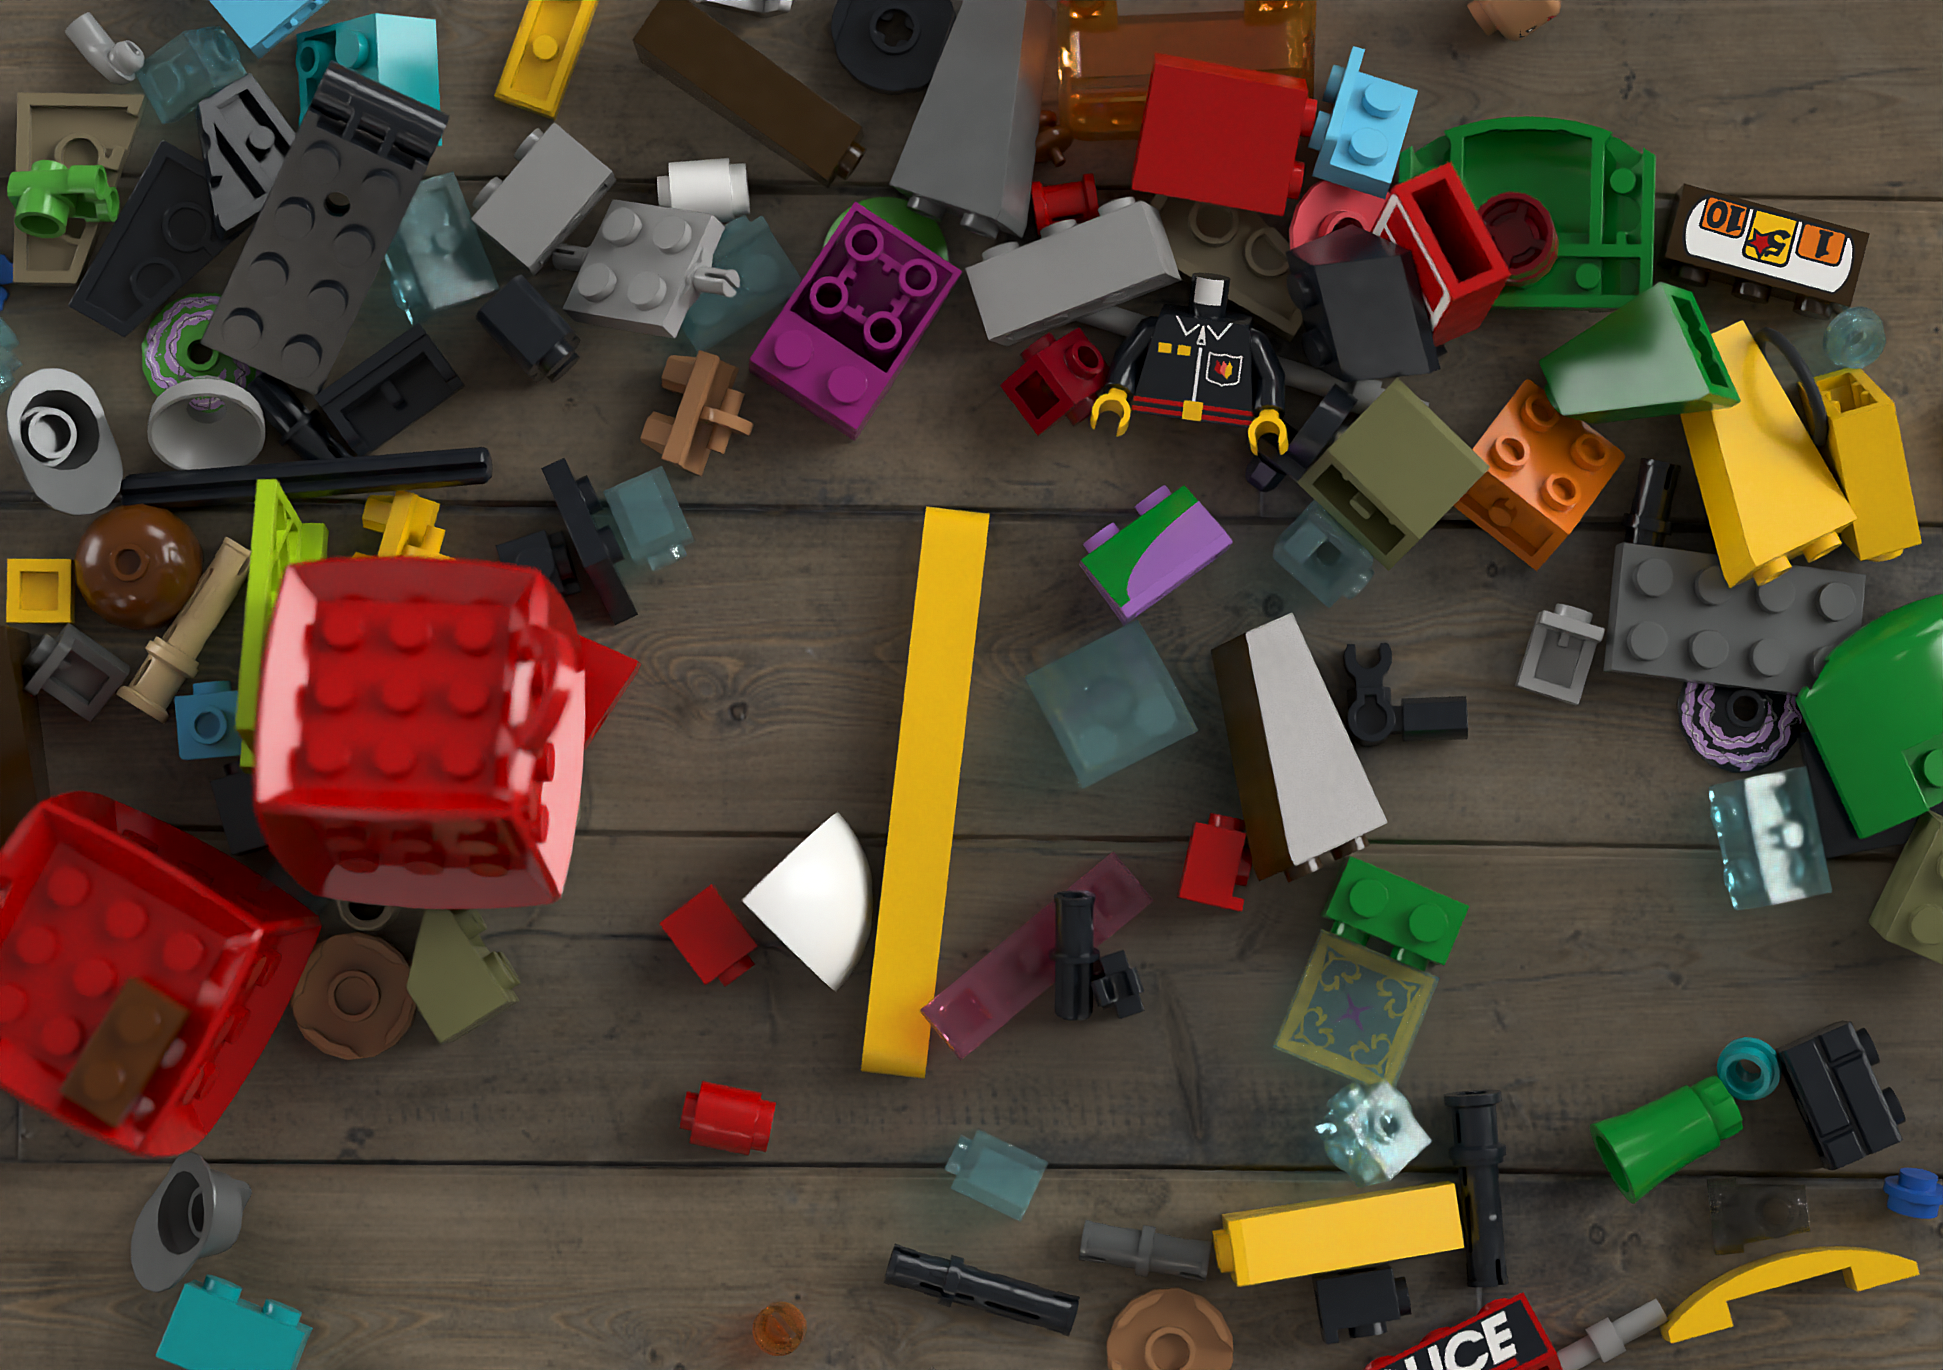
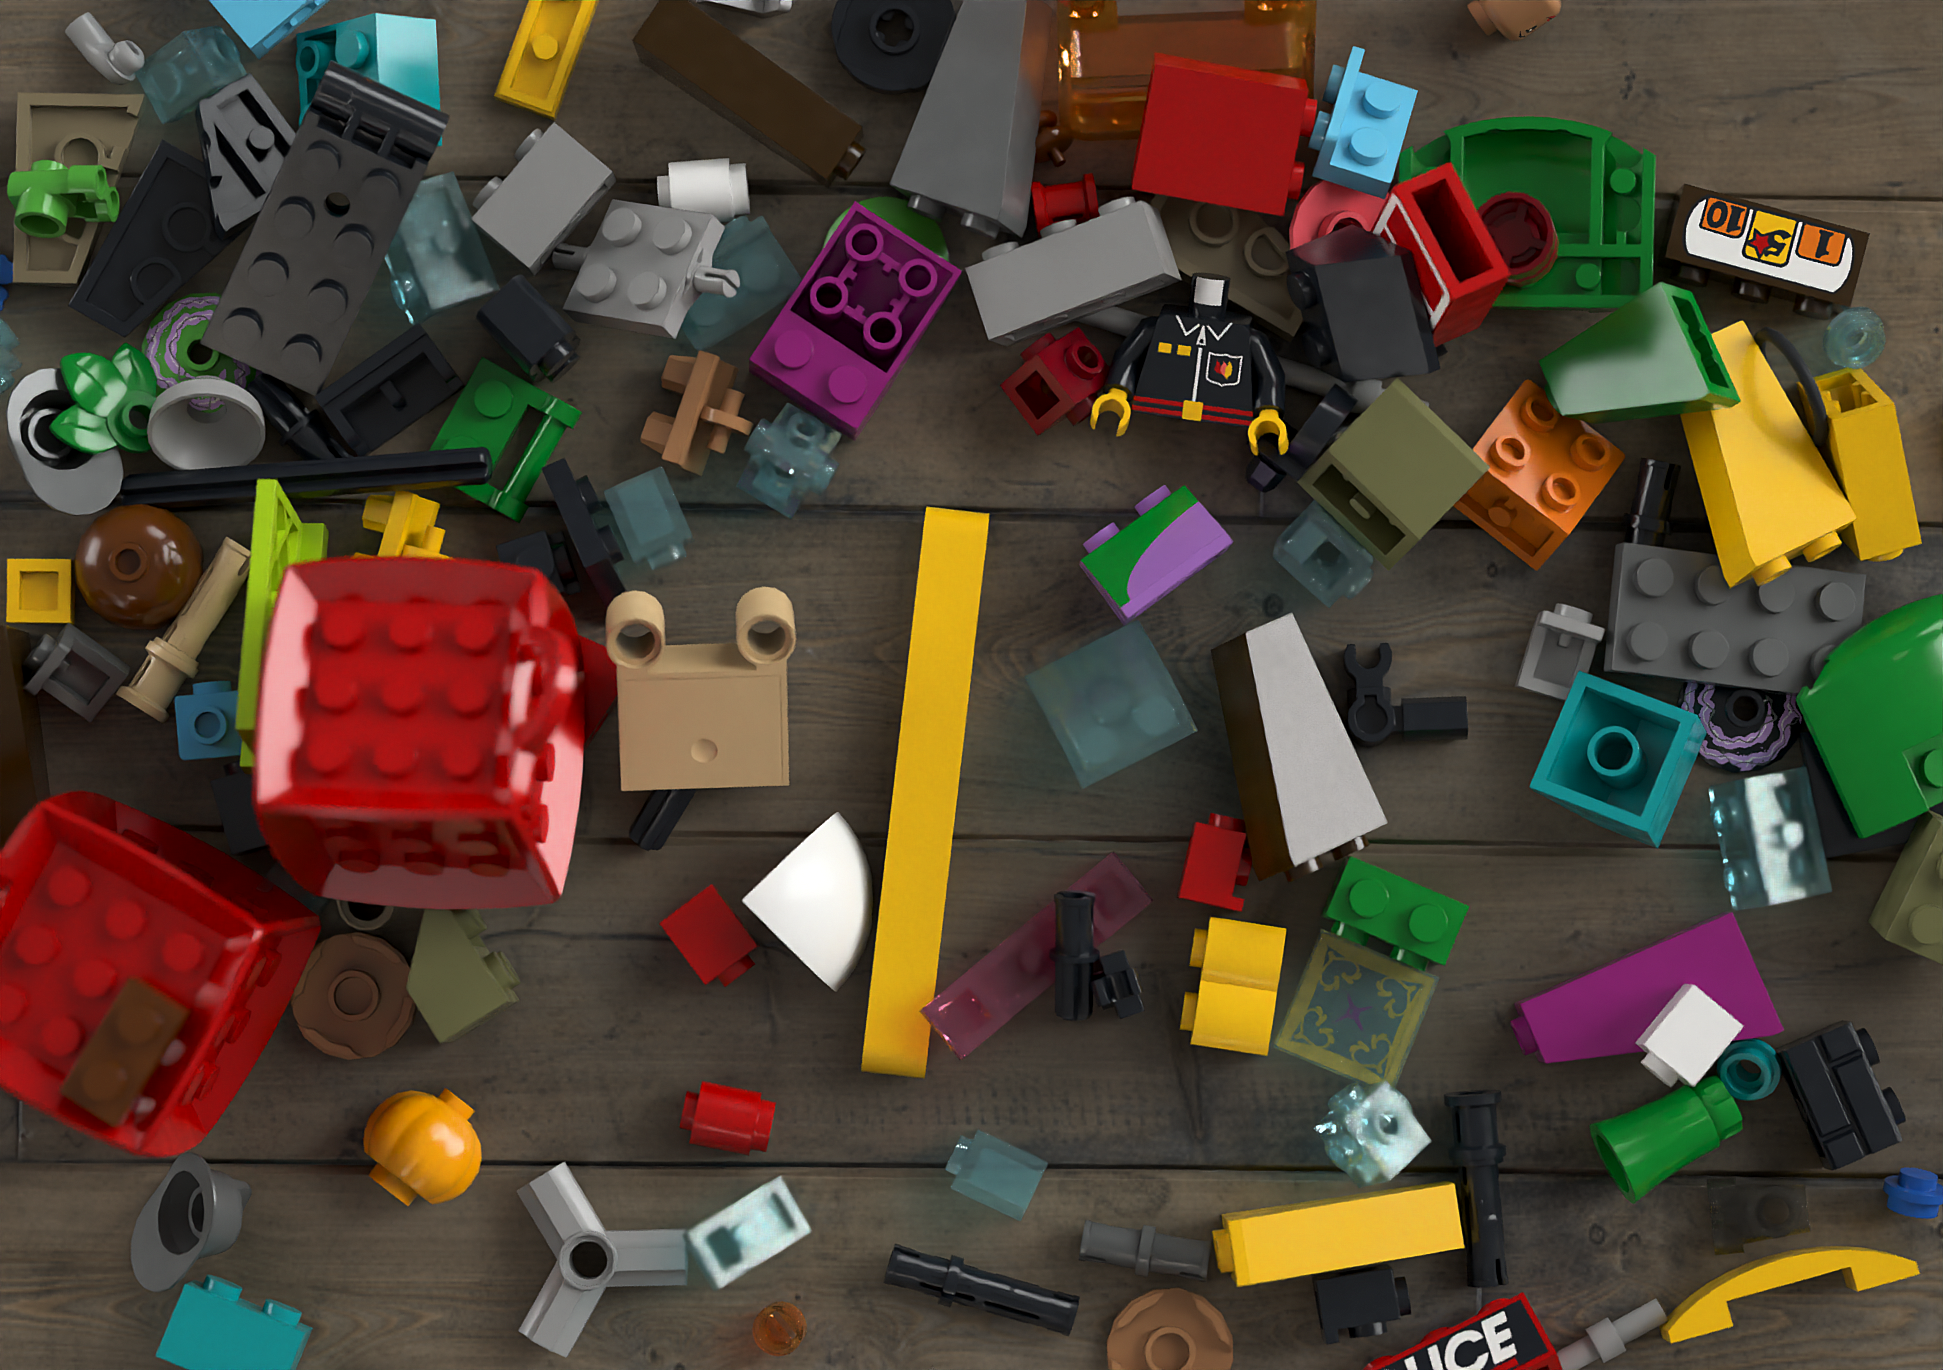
(103, 400): none -> green plate
(423, 1146): none -> light orange plant
(489, 417): none -> green plate
(569, 1296): none -> light grey piece
(699, 709): none -> tan piece
(746, 1233): none -> clear light blue slope
(789, 460): none -> clear light blue brick
(1235, 986): none -> yellow brick
(1617, 1001): none -> magenta slope
(1619, 758): none -> teal slope
(1687, 1037): none -> white brick

